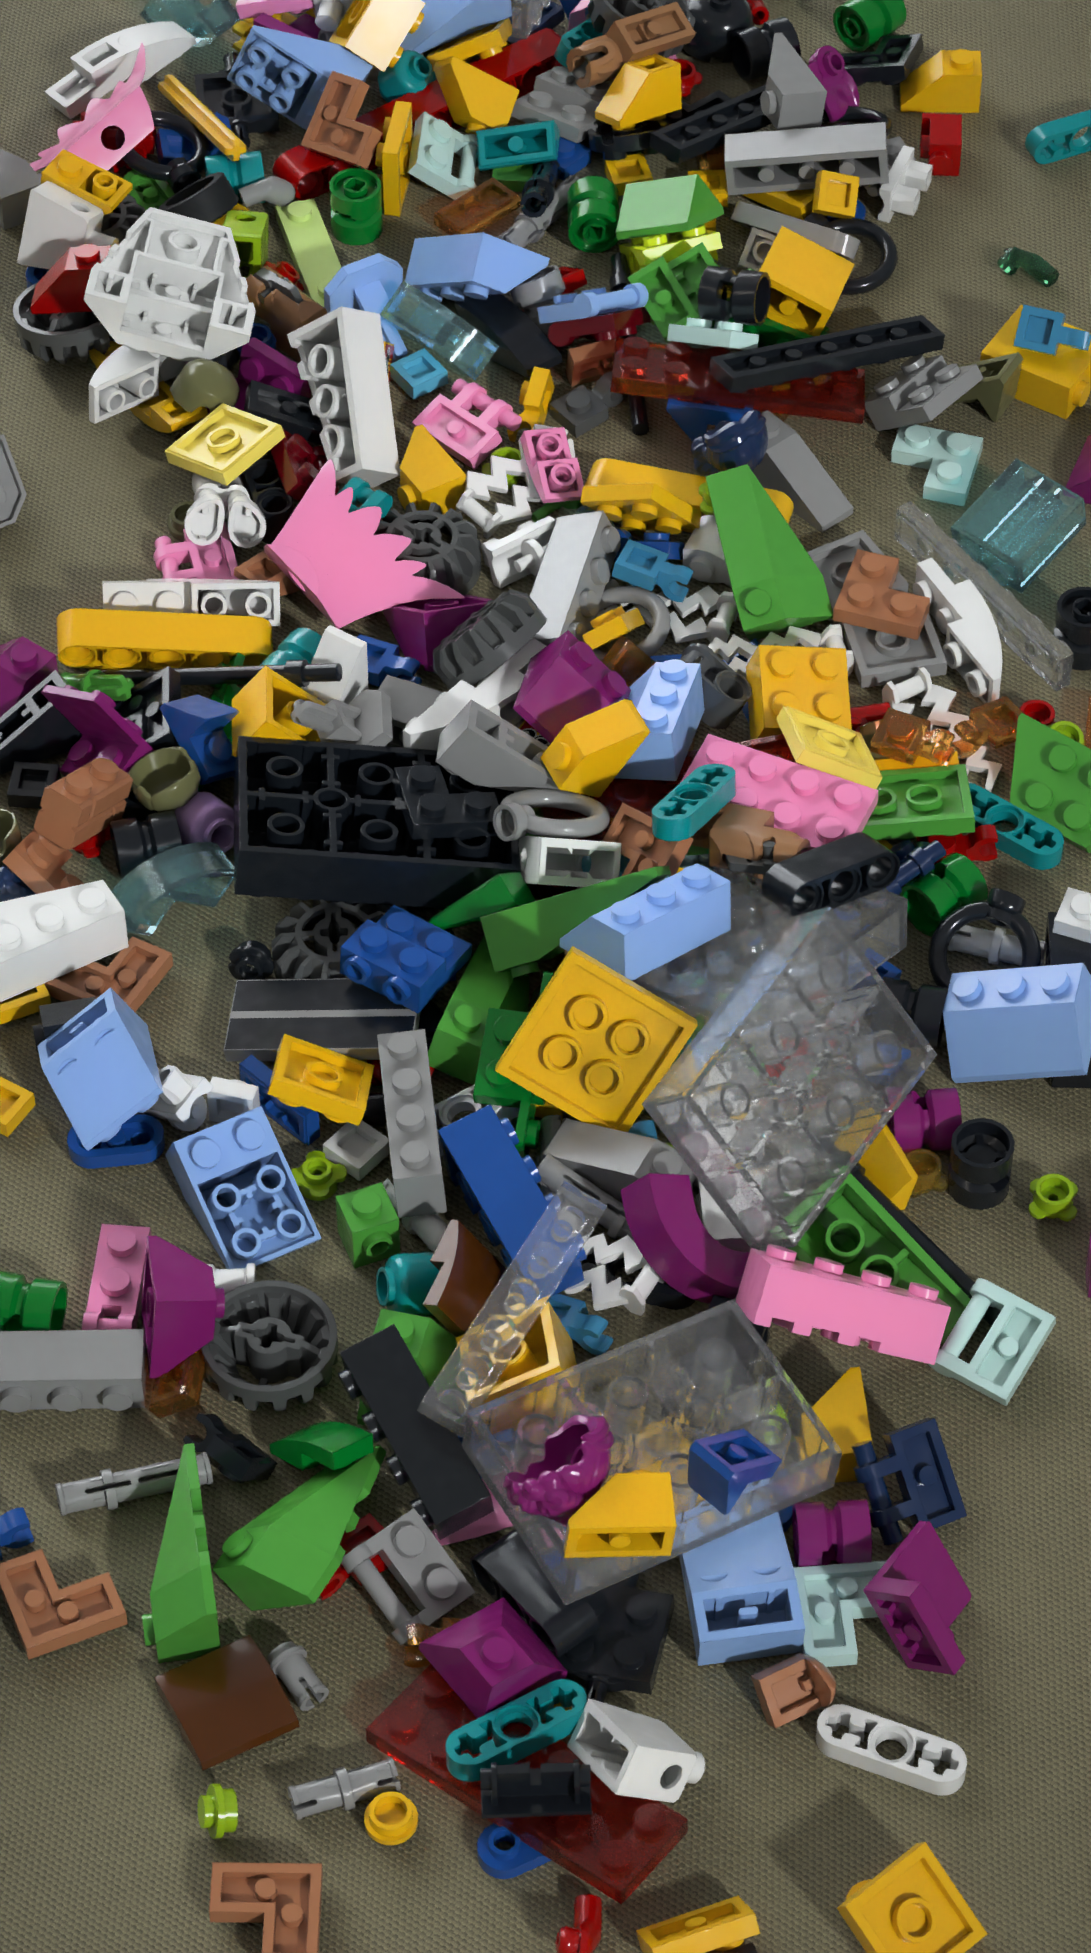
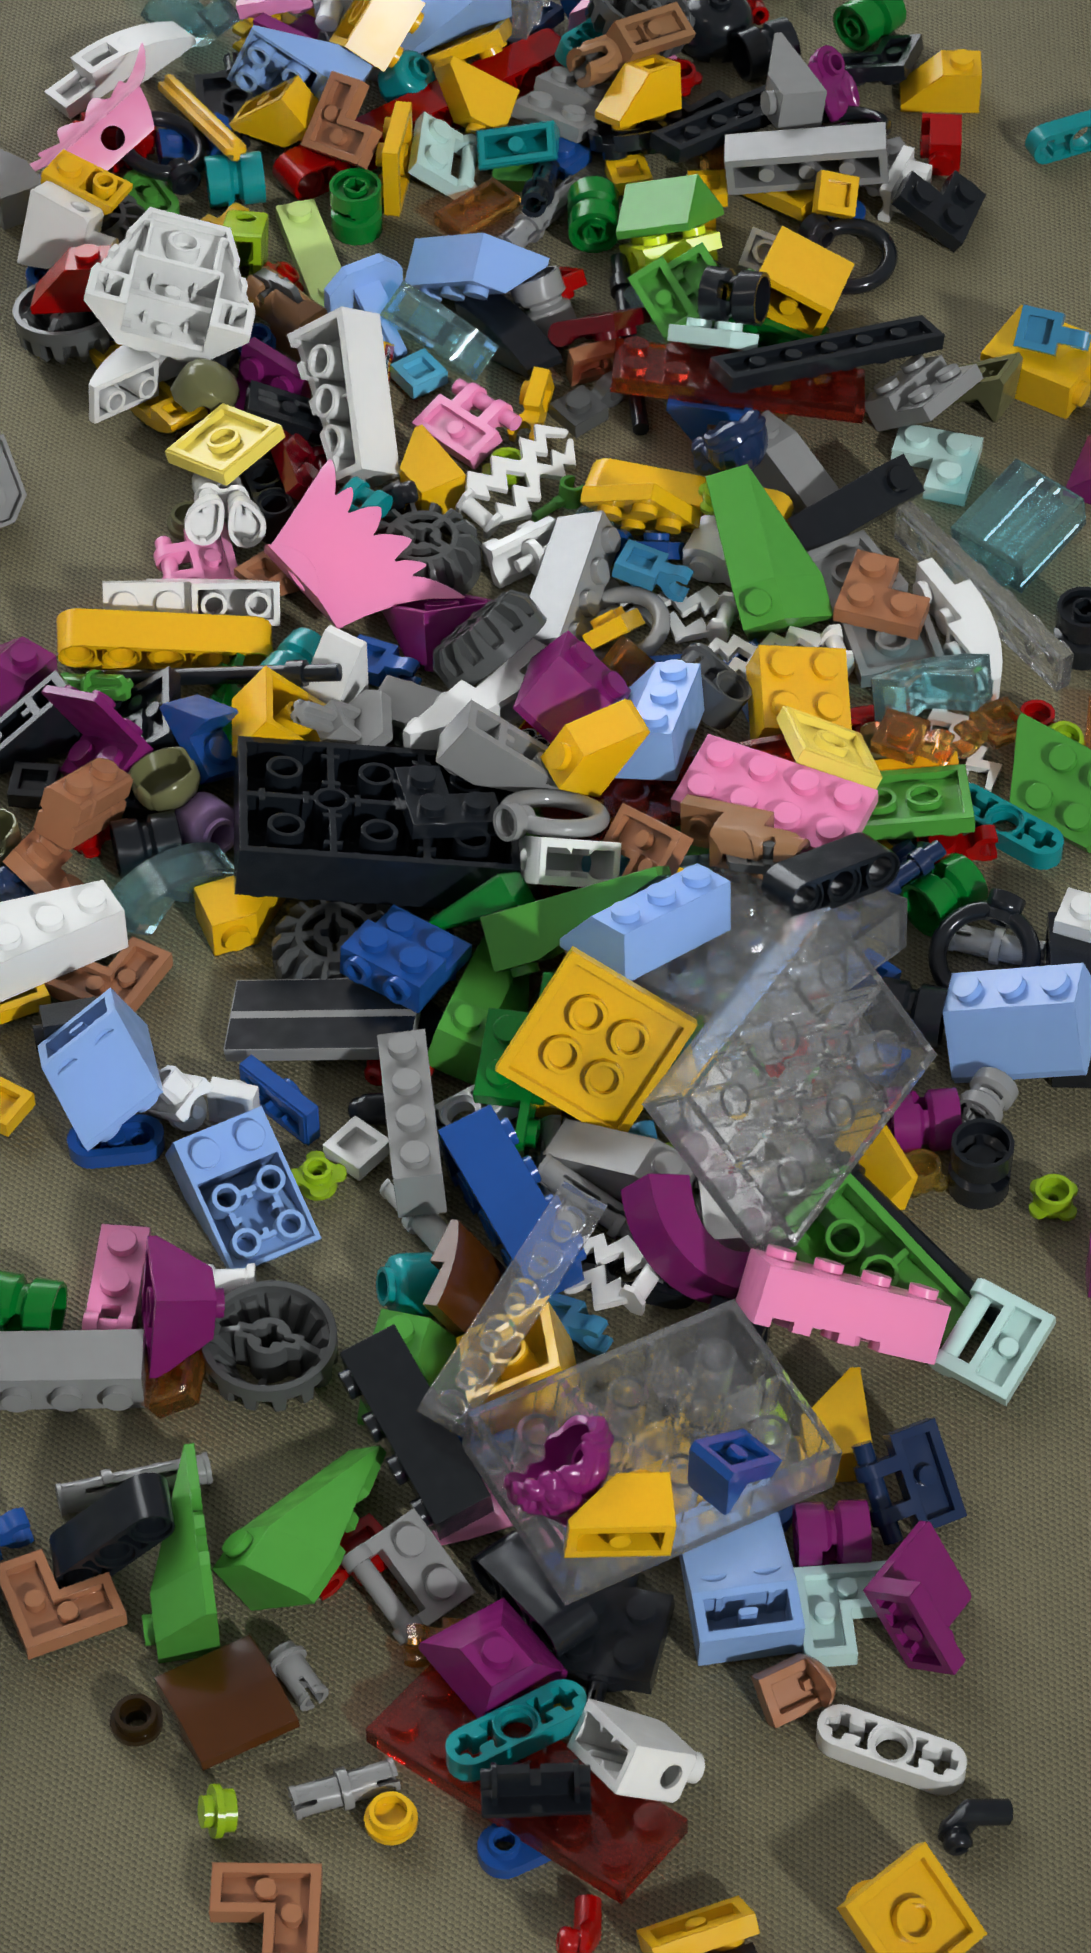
(113, 1530): none -> black beam
(133, 1708): none -> dark brown plate
(204, 199): black tyre -> none
(232, 919): none -> yellow slope
(235, 1453): black plate -> none
(254, 954): black plate -> none
(270, 189): light grey arm -> none
(278, 114): none -> yellow slope
(321, 1080): yellow plate -> none
(324, 1443): green slope -> none
(368, 1225): bright green brick -> none
(402, 494): none -> black arm
(551, 466): bright pink slope -> none
(593, 303): light blue plate -> none
(693, 802): teal beam -> none
(771, 222): light grey beam -> none
(857, 504): none -> black slope
(934, 683): none -> clear light blue brick
(942, 214): none -> black plate
(967, 1816): none -> black arm
(989, 1095): none -> light grey wheel
(1031, 263): clear green arm -> none

